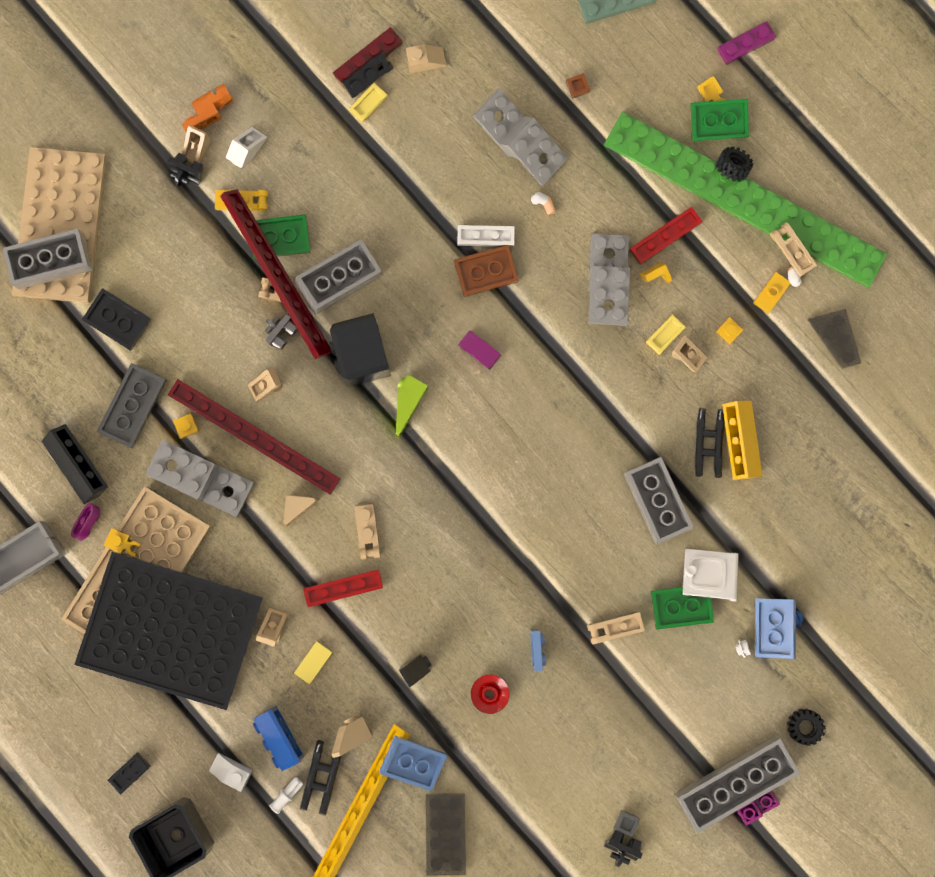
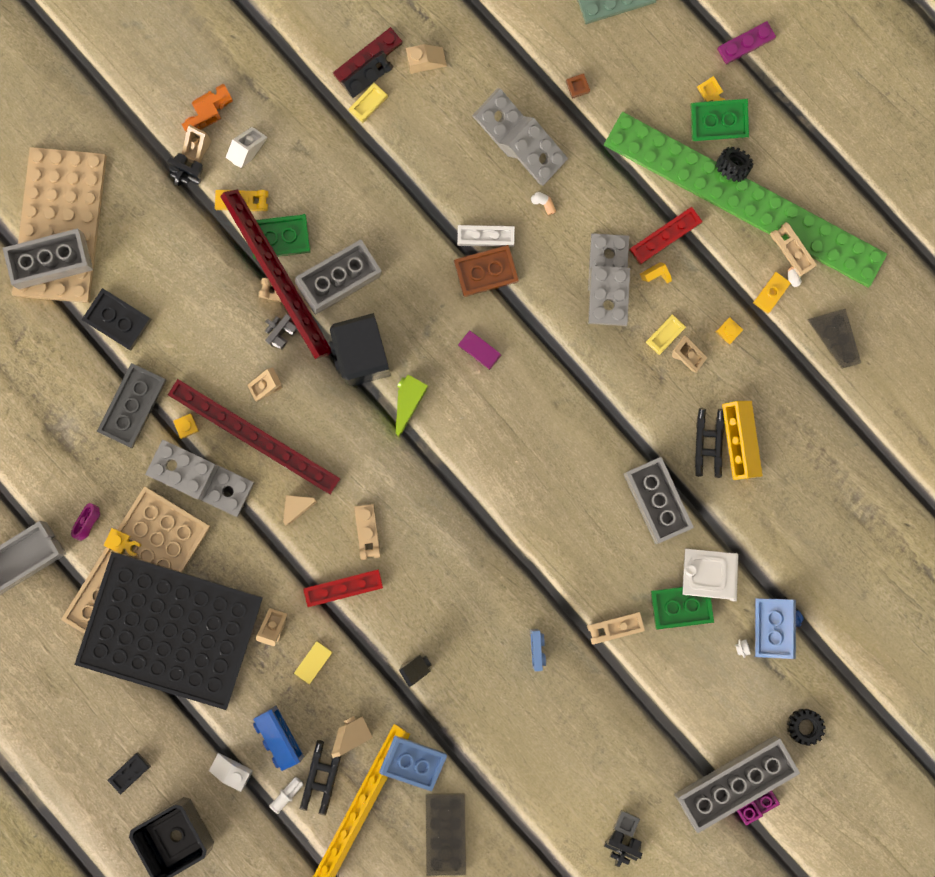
(74, 463): black brick -> none
(487, 704): red dish -> none

